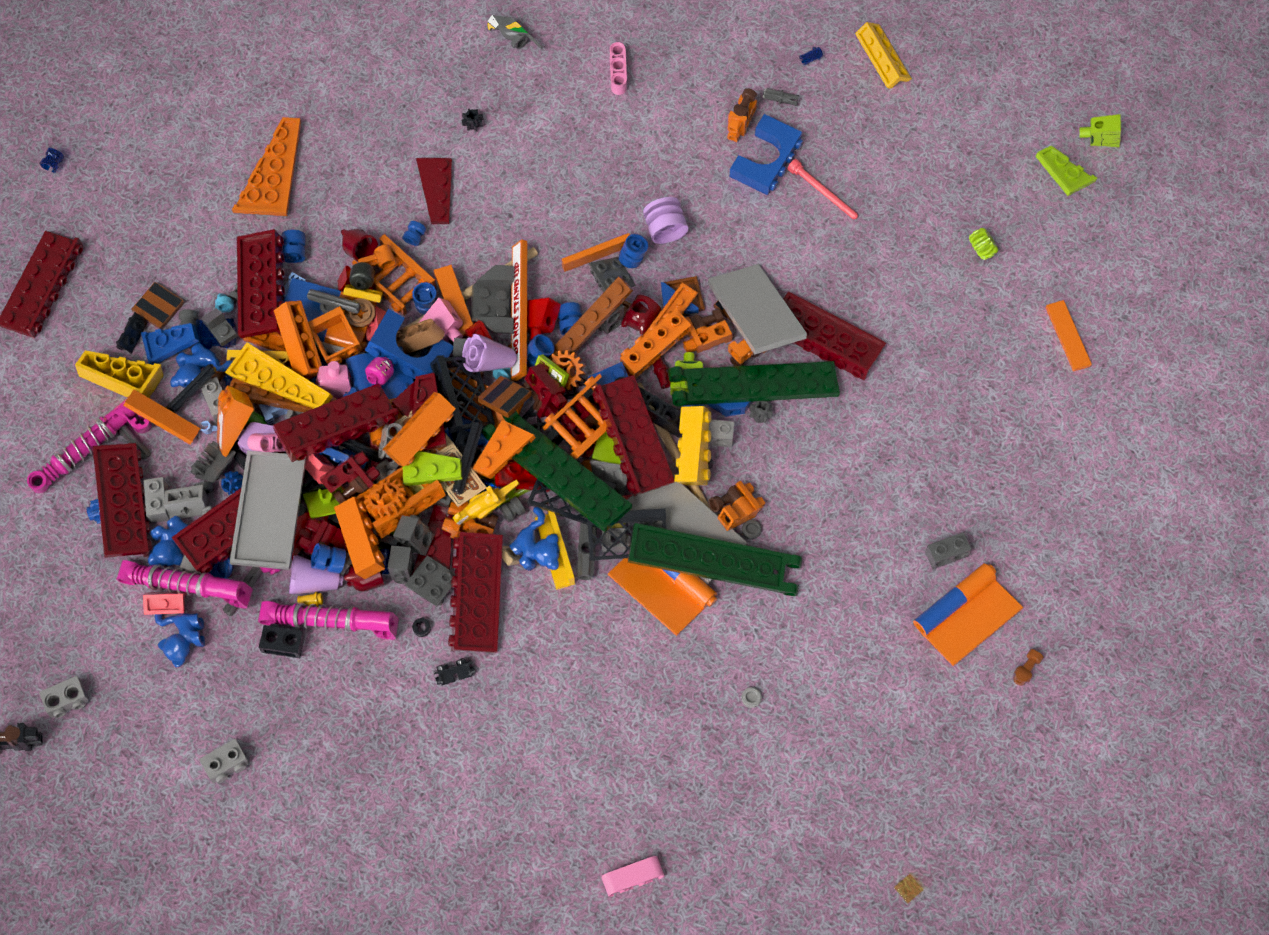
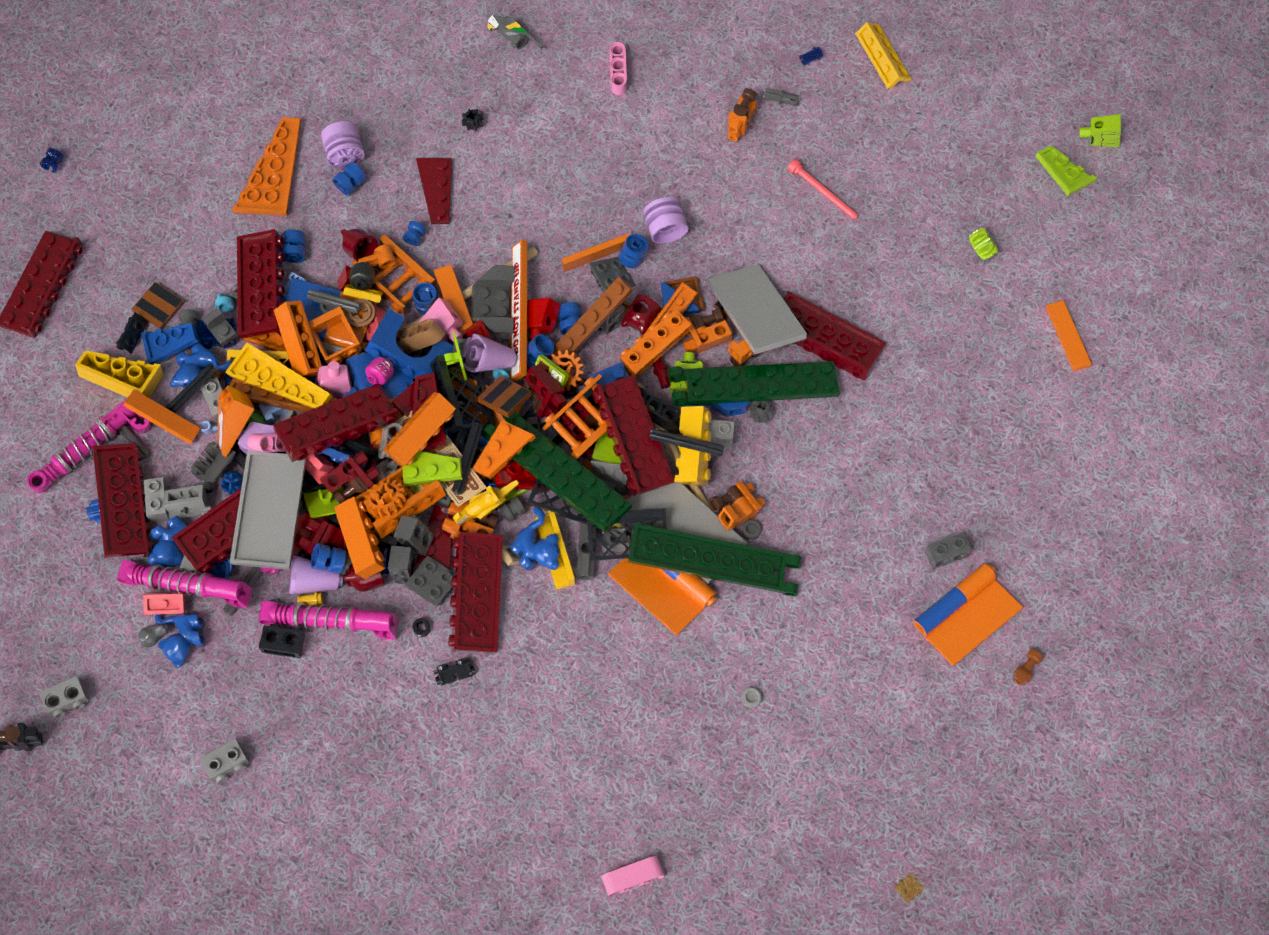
(151, 634): none -> dark grey animal
(342, 144): none -> lavender wheel
(349, 178): none -> blue wheel
(452, 358): none -> lime piece
(686, 442): none -> black axle
(764, 176): blue arch -> none

